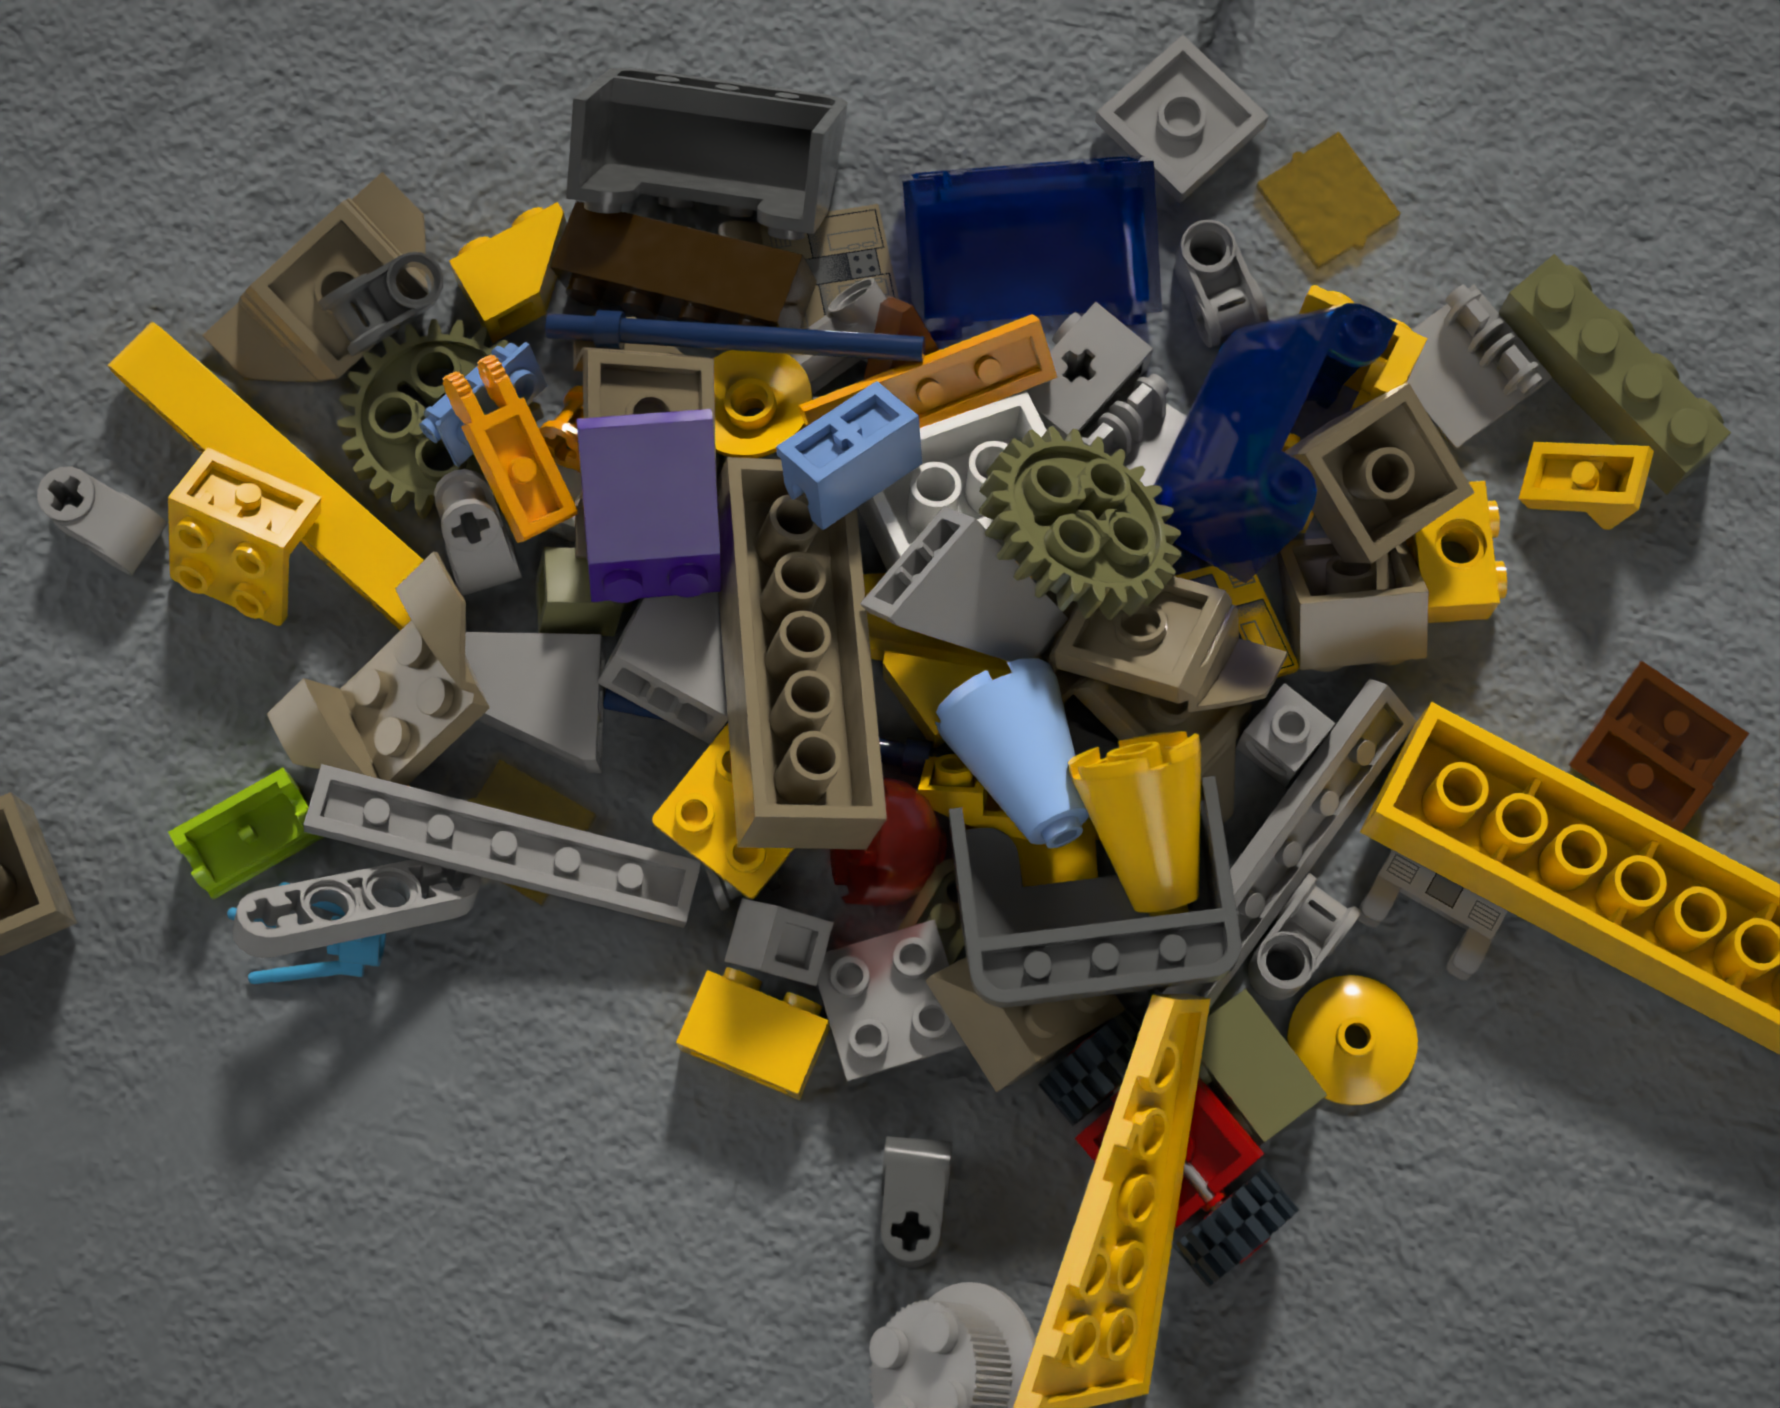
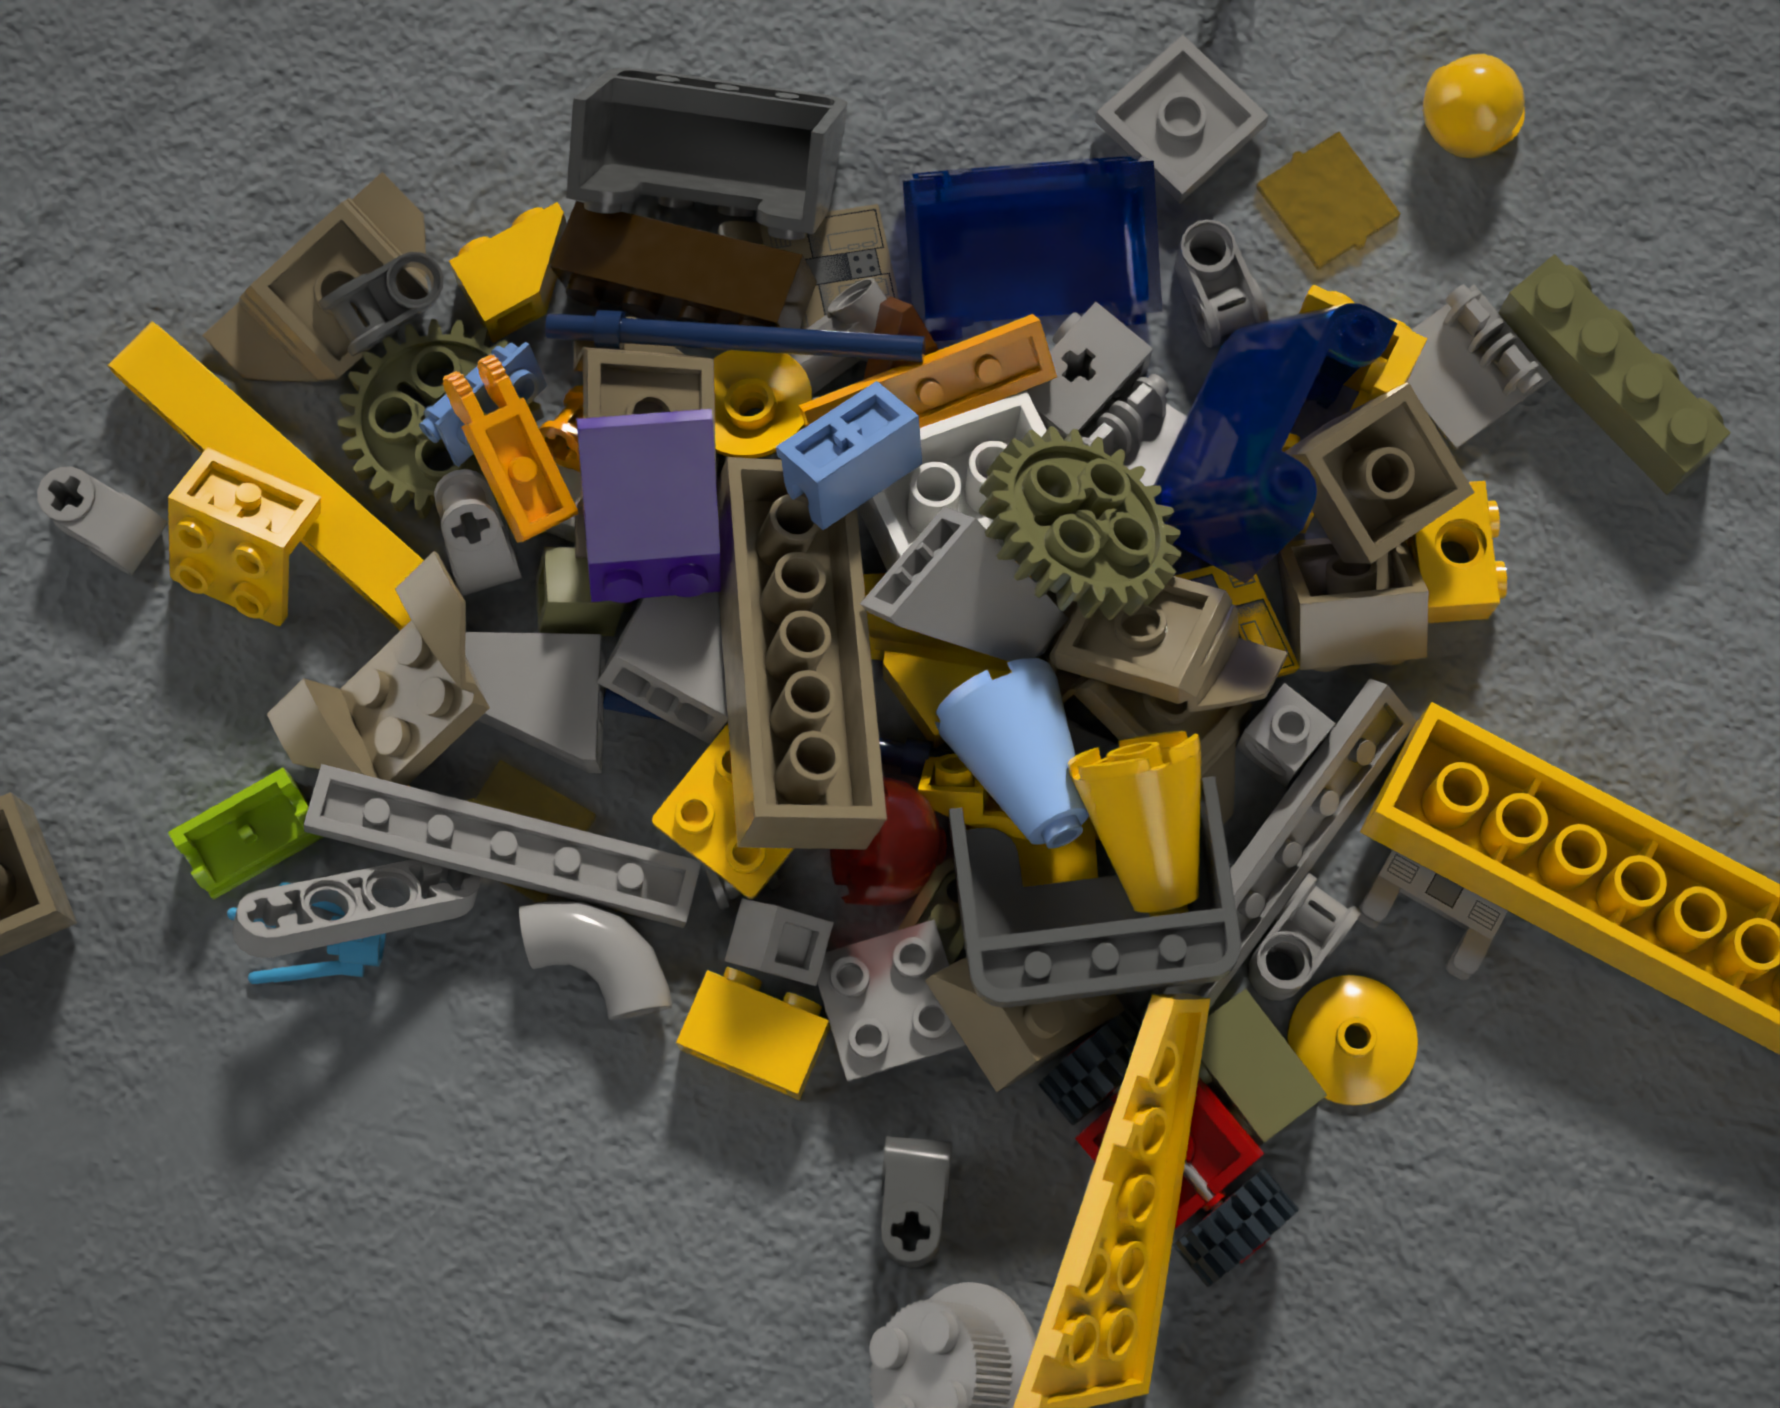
(601, 946): none -> light grey cylinder
(1474, 105): none -> yellow helmet
(1587, 478): yellow slope -> none
(1658, 747): reddish brown slope -> none

